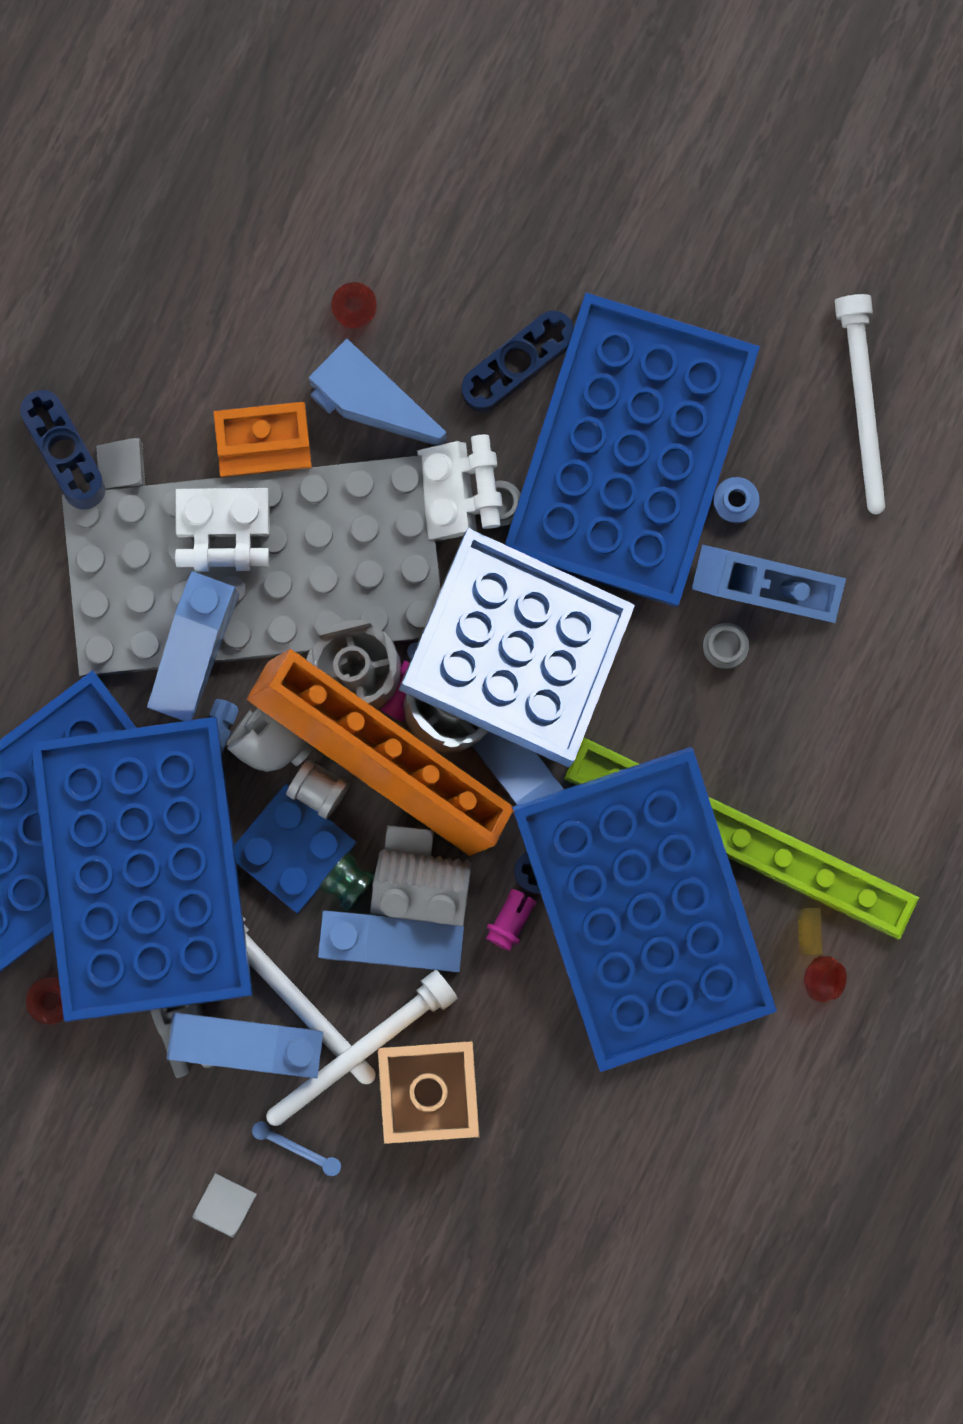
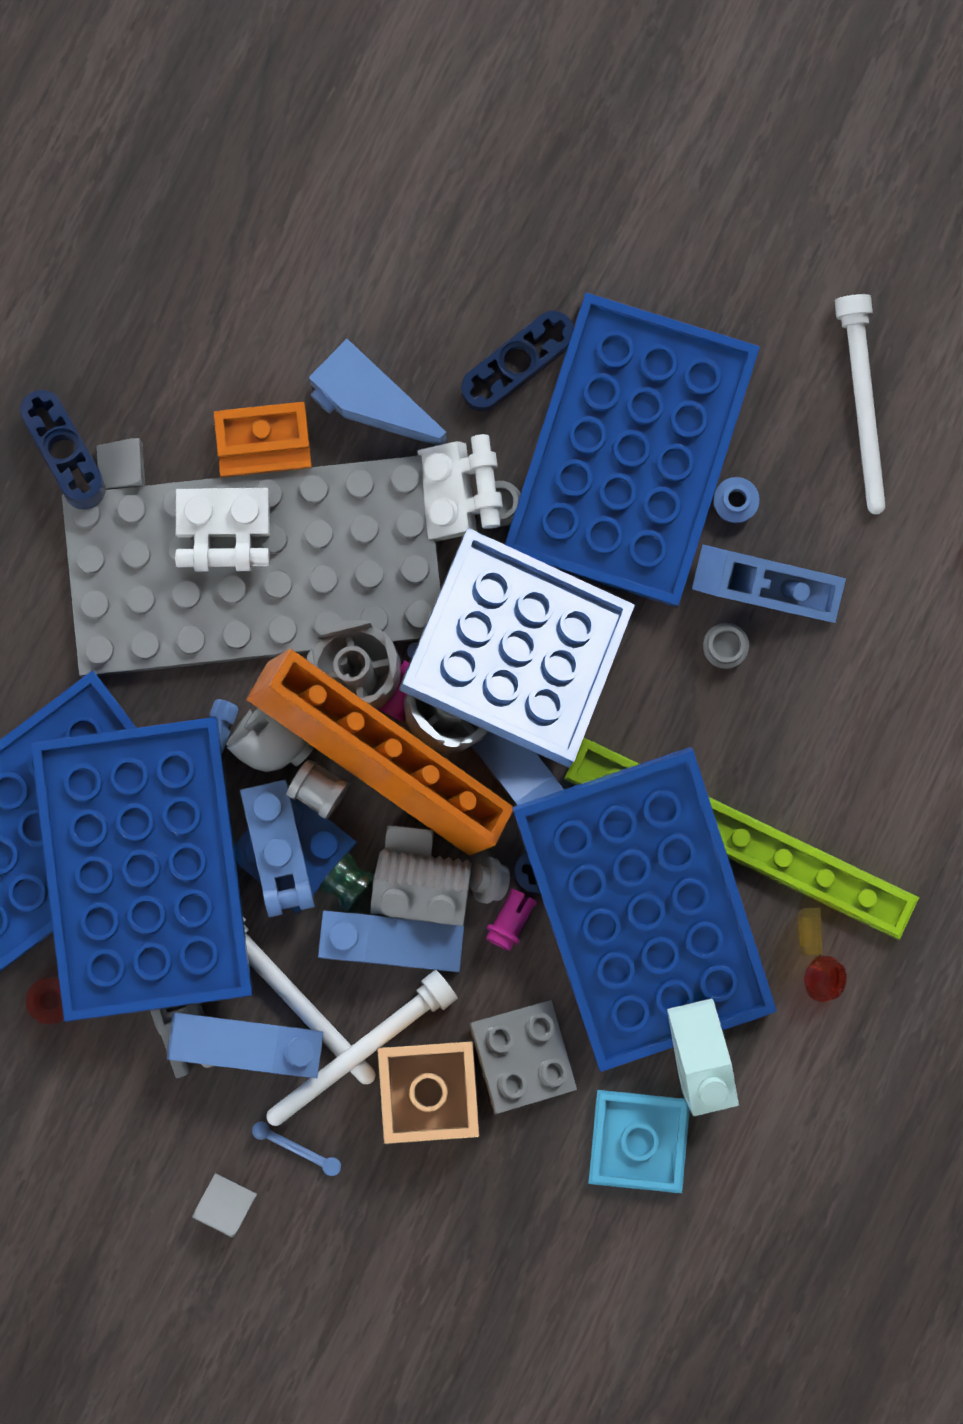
(192, 646): medium blue slope -> none
(277, 846): none -> medium blue plate
(357, 318): clear red plate -> none
(489, 880): none -> light grey plate
(522, 1056): none -> light grey hinge
(639, 1141): none -> medium azure tile
(702, 1058): none -> light aqua slope

